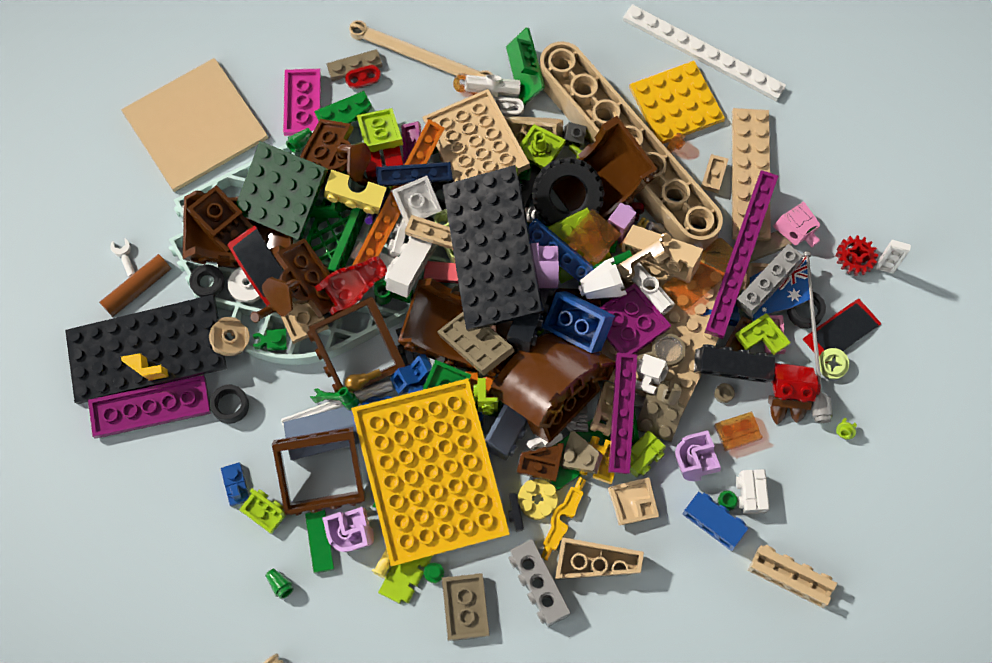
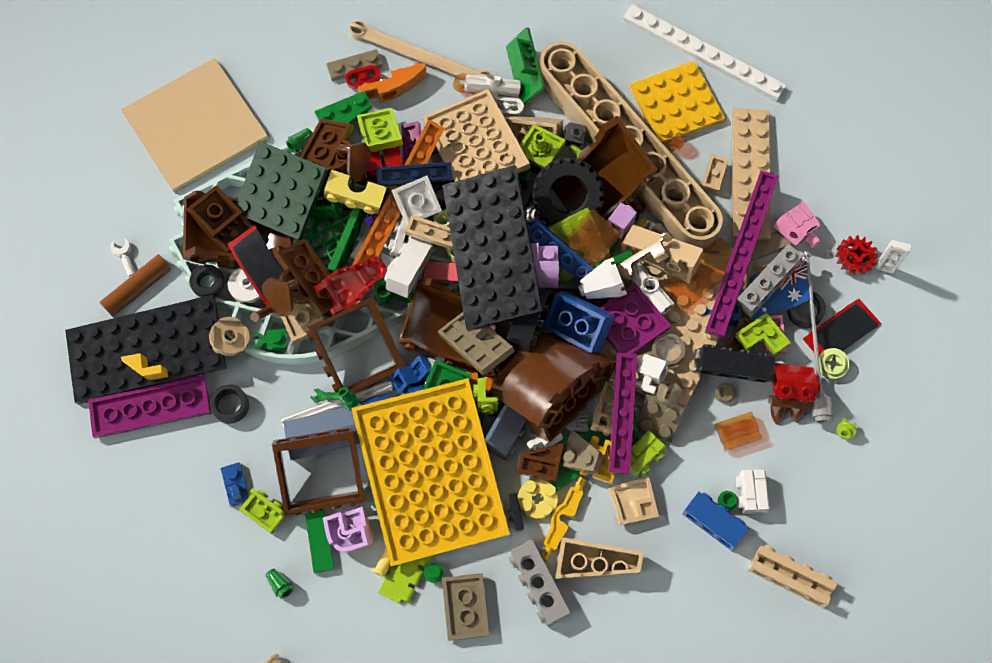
(301, 99): dark pink plate -> none
(357, 381): pearl gold piece -> none
(400, 82): none -> orange slope
(408, 355): black plate -> none
(697, 456): lavender brick -> none

